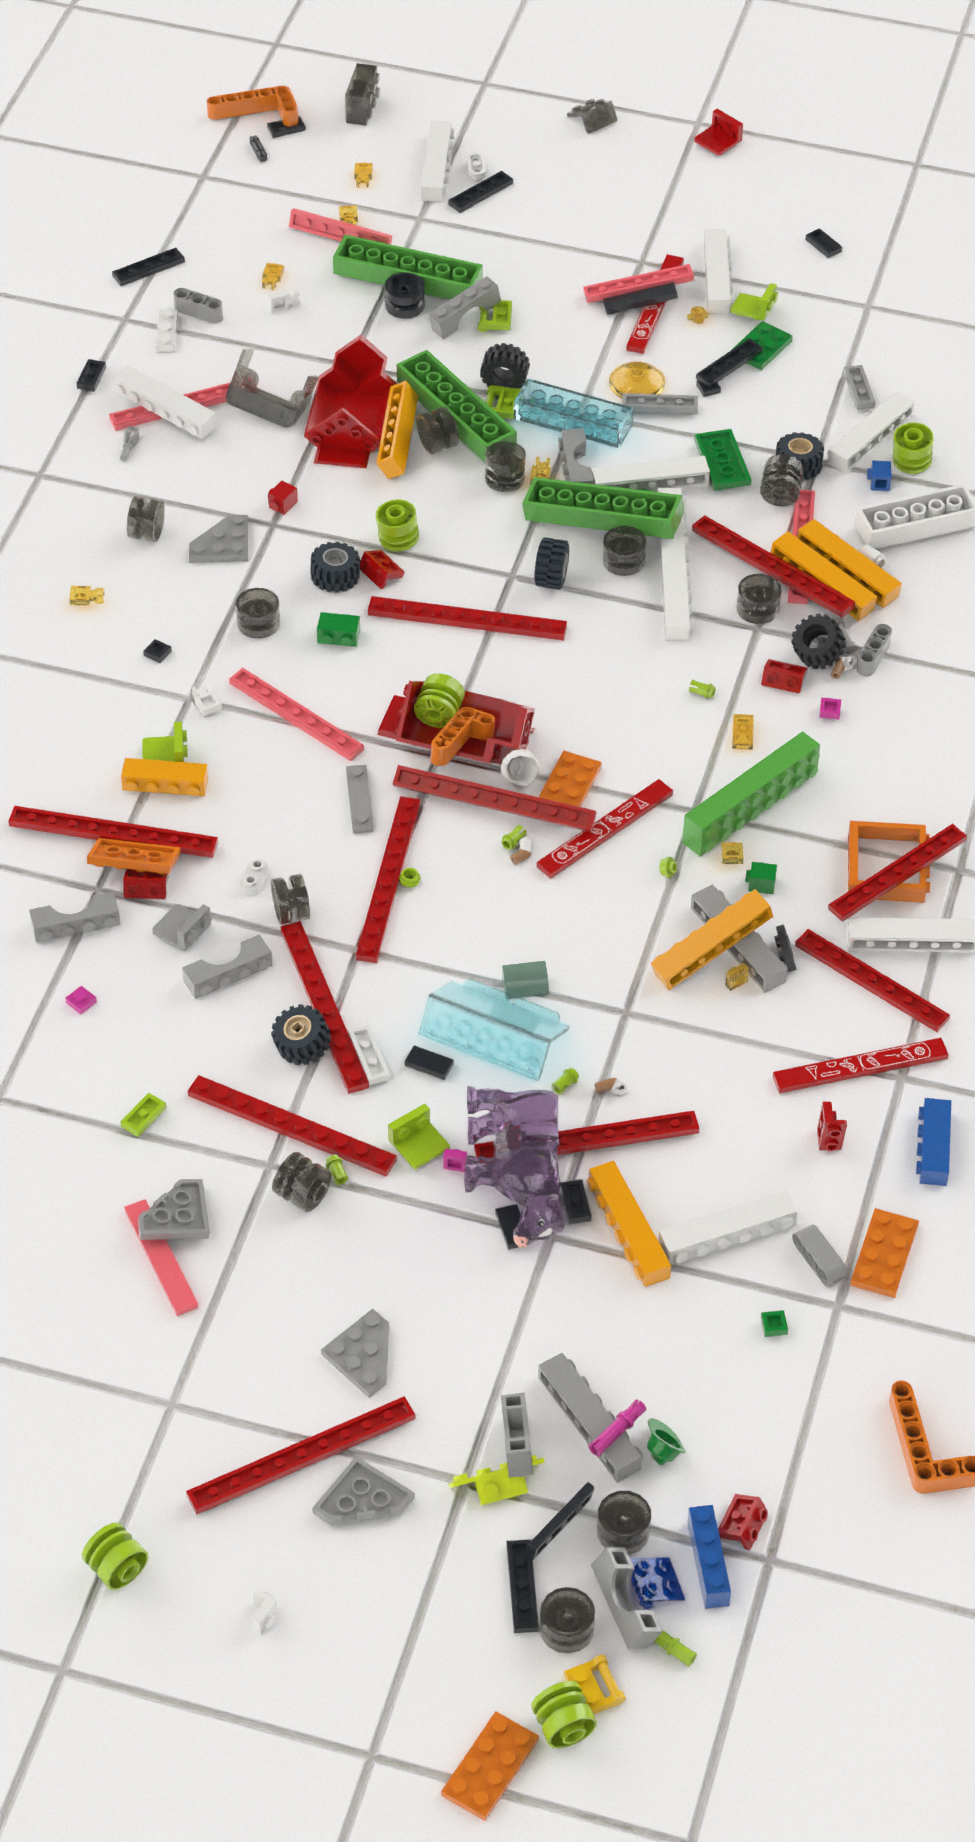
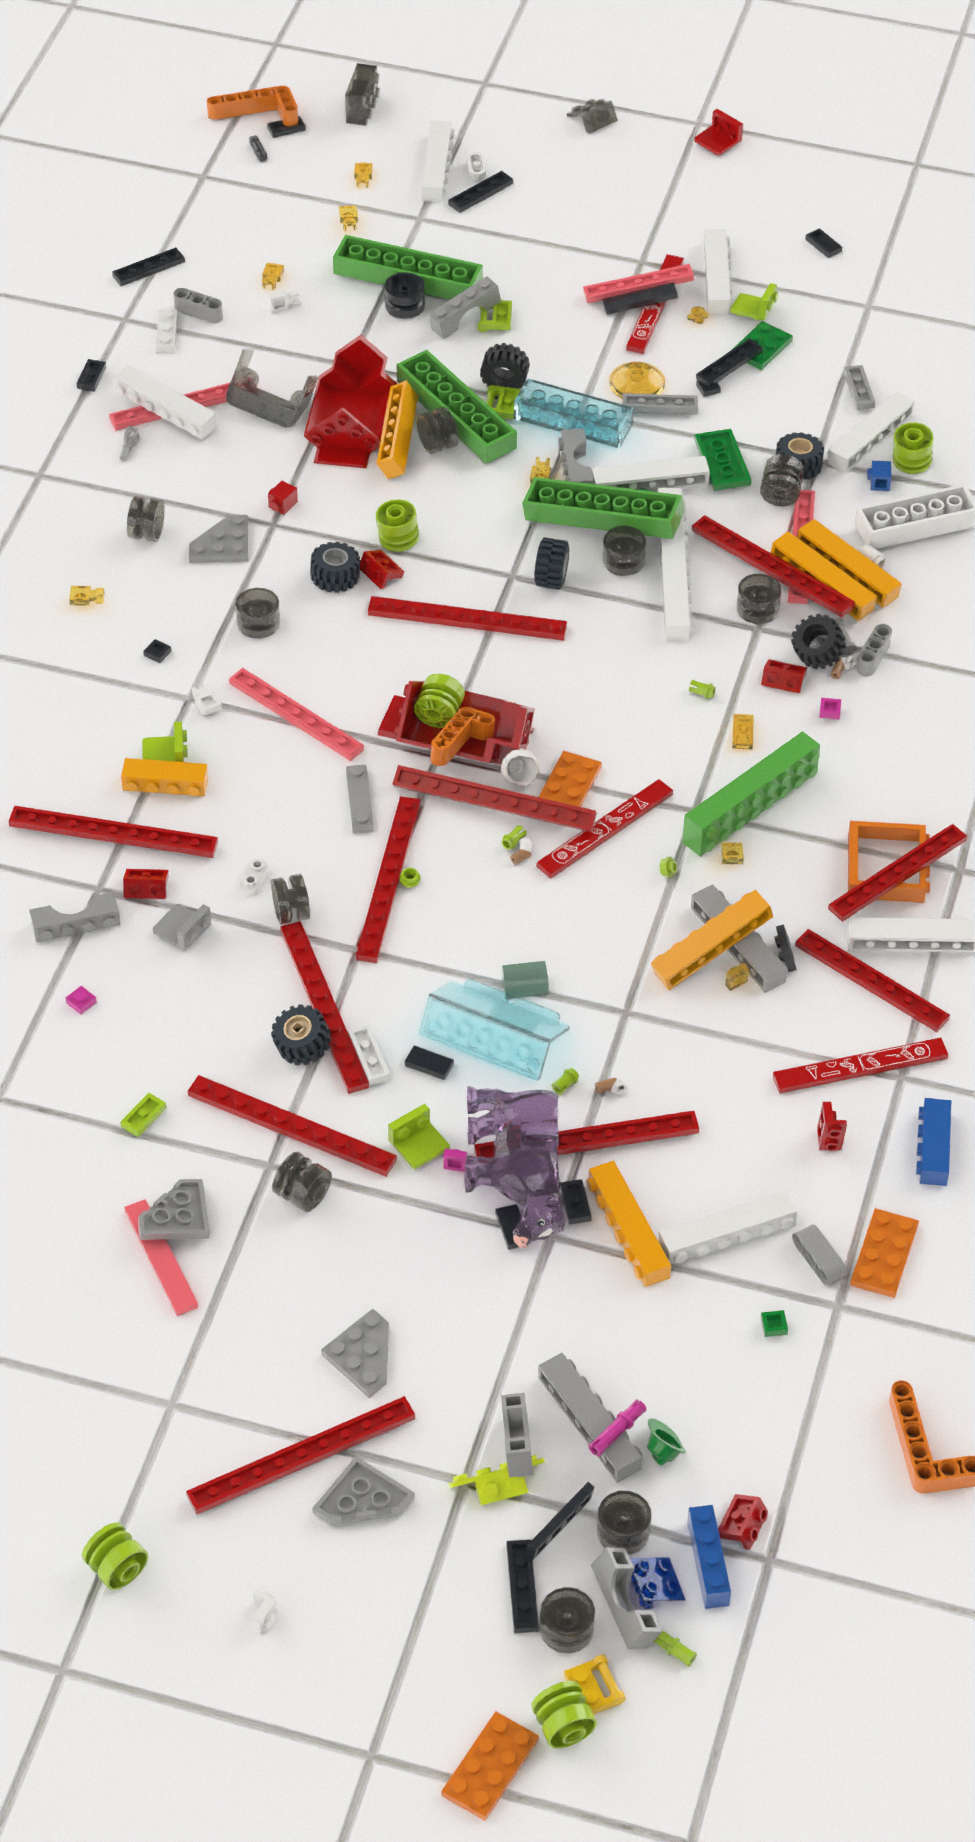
(133, 855): orange plate -> none
(205, 977): light grey arch -> none
(333, 228): coral plate -> none
(334, 1164): lime pin -> none
(338, 629): green brick -> none
(505, 466): clear smoke wheel -> none
(761, 877): green brick -> none

